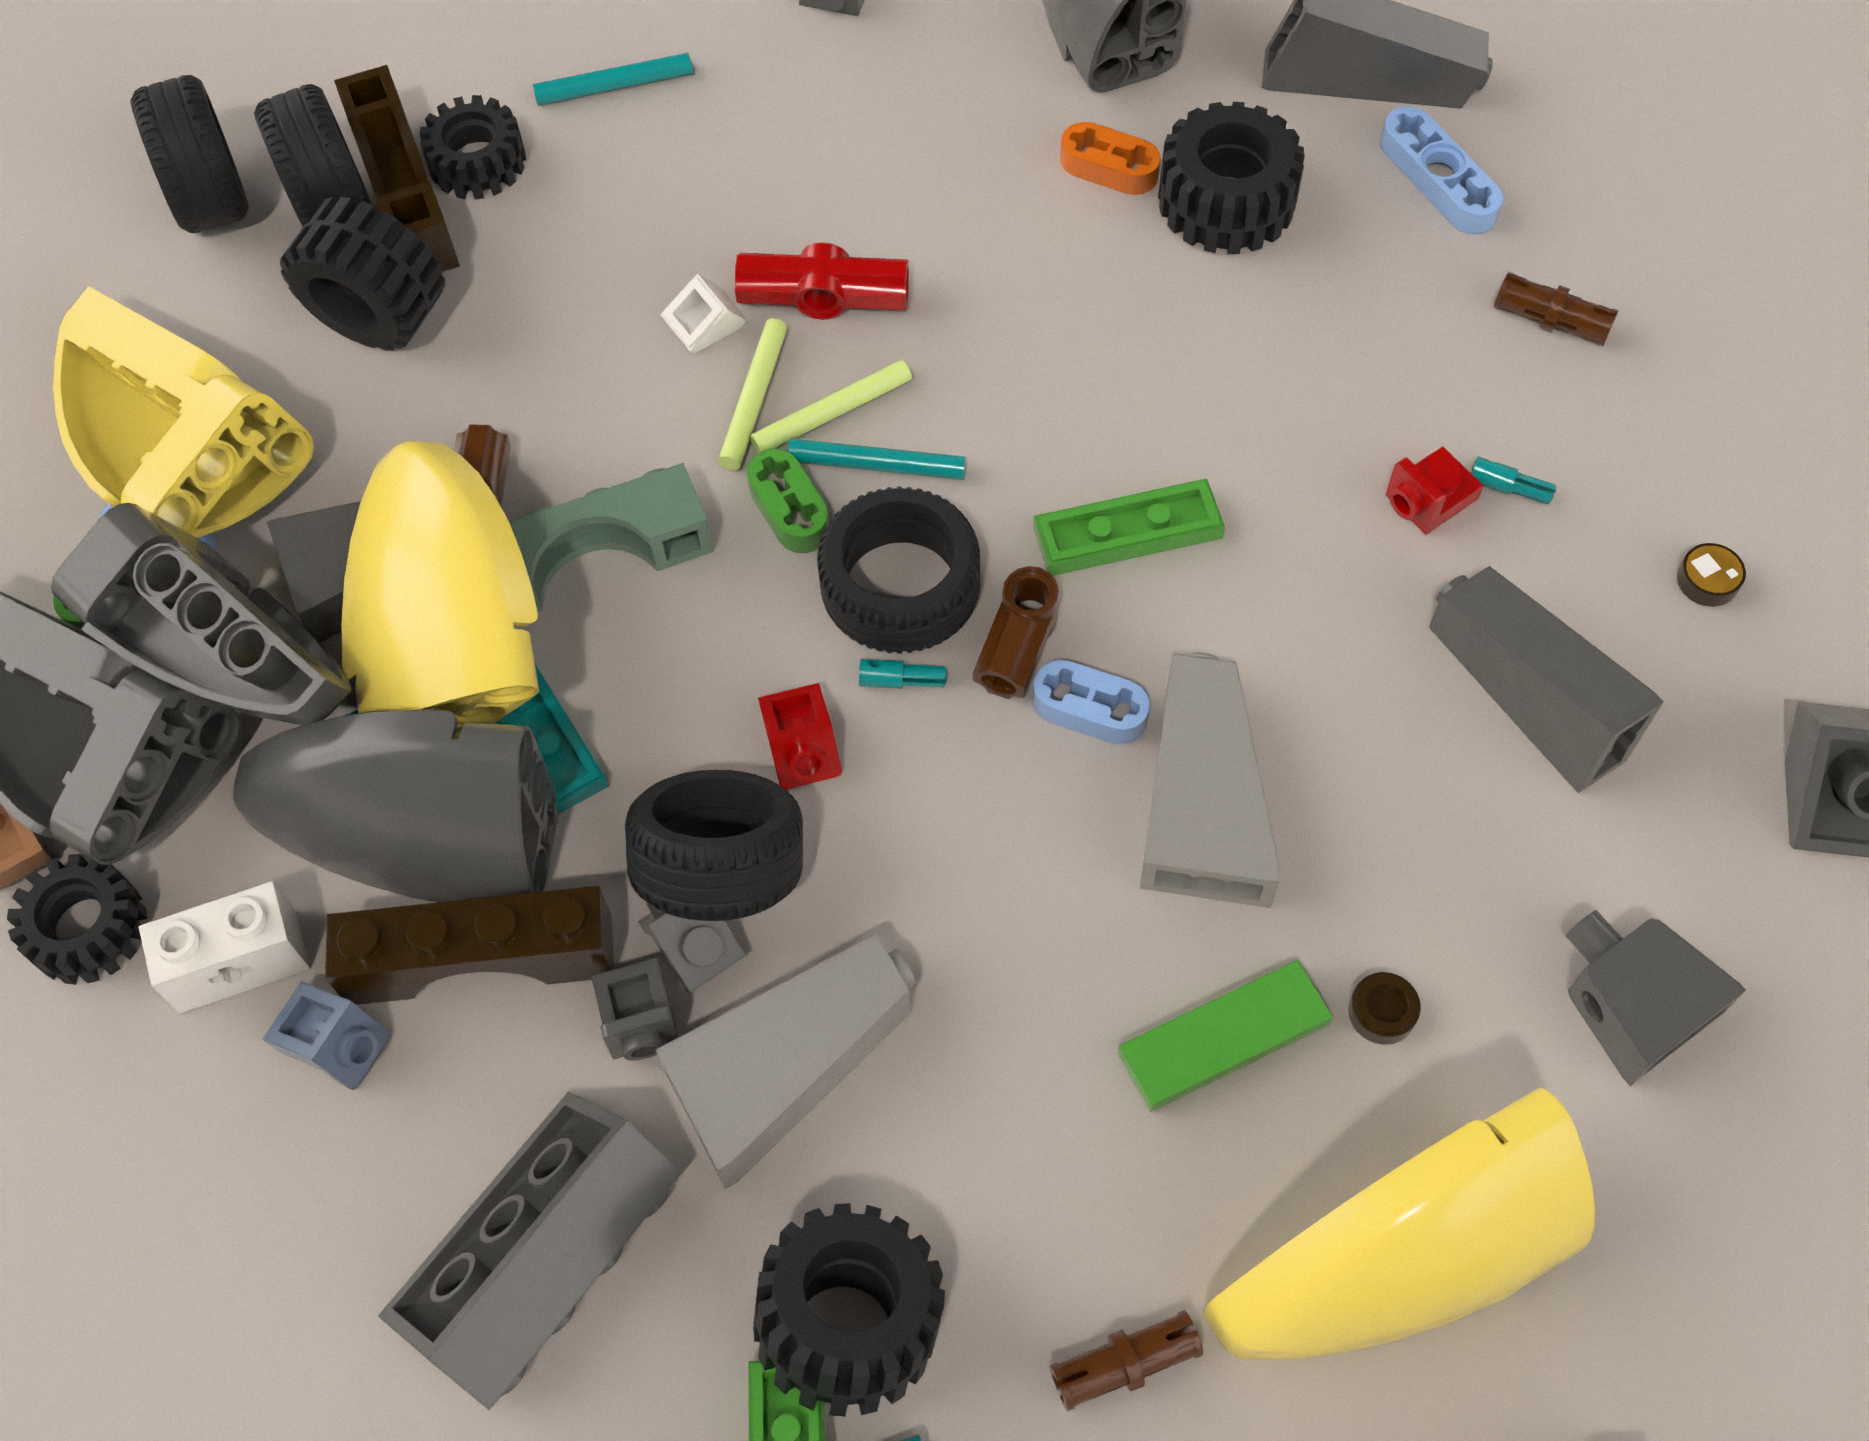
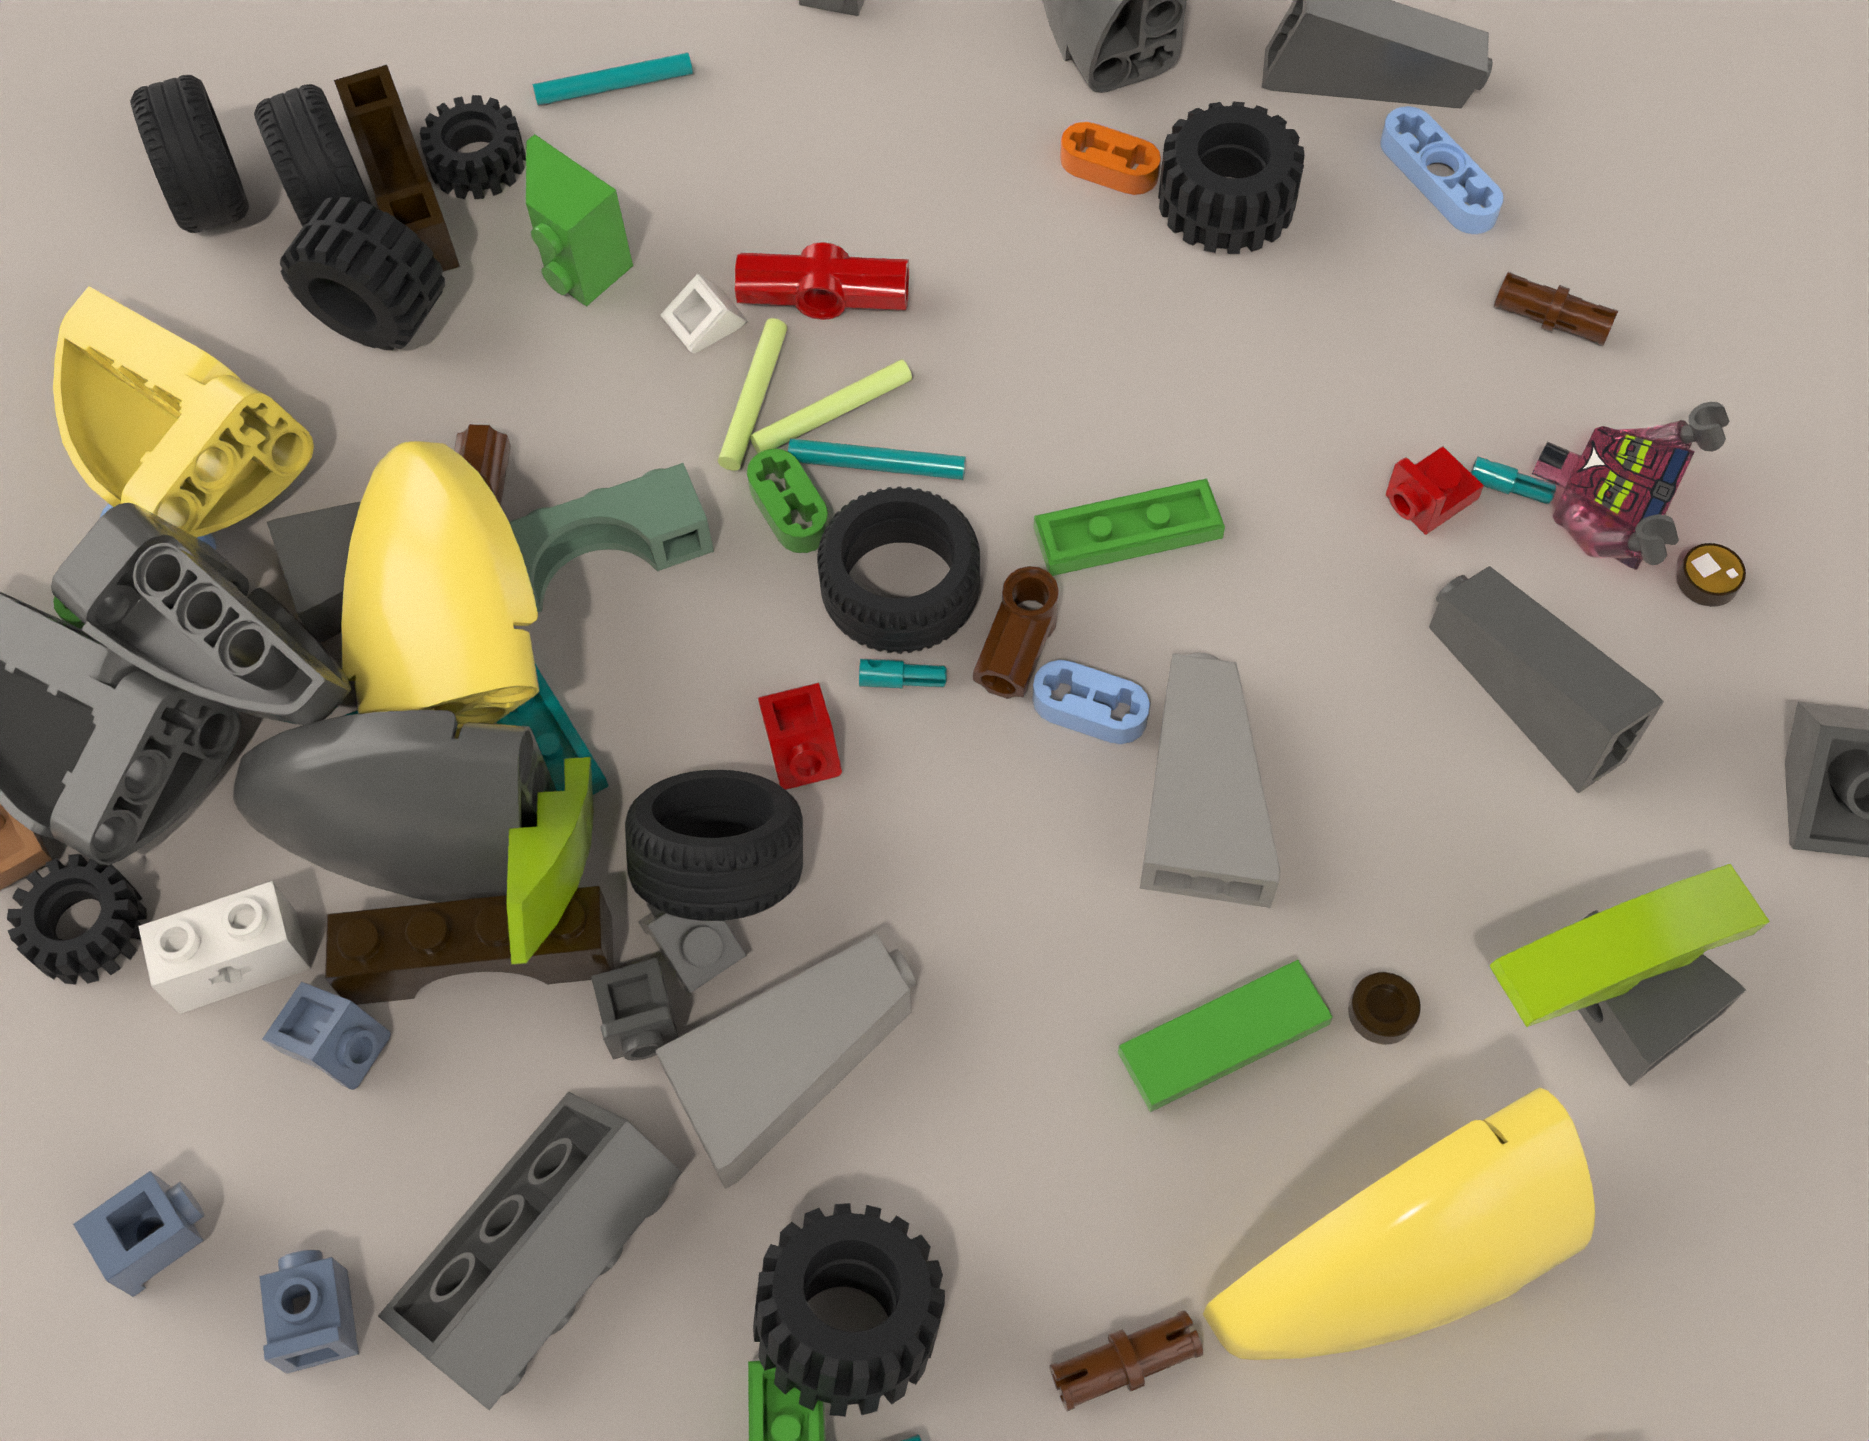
(120, 1226): none -> sand blue brick
(324, 1328): none -> sand blue brick
(549, 860): none -> lime slope
(574, 224): none -> bright green slope
(1626, 483): none -> torso
(1627, 944): none -> lime slope

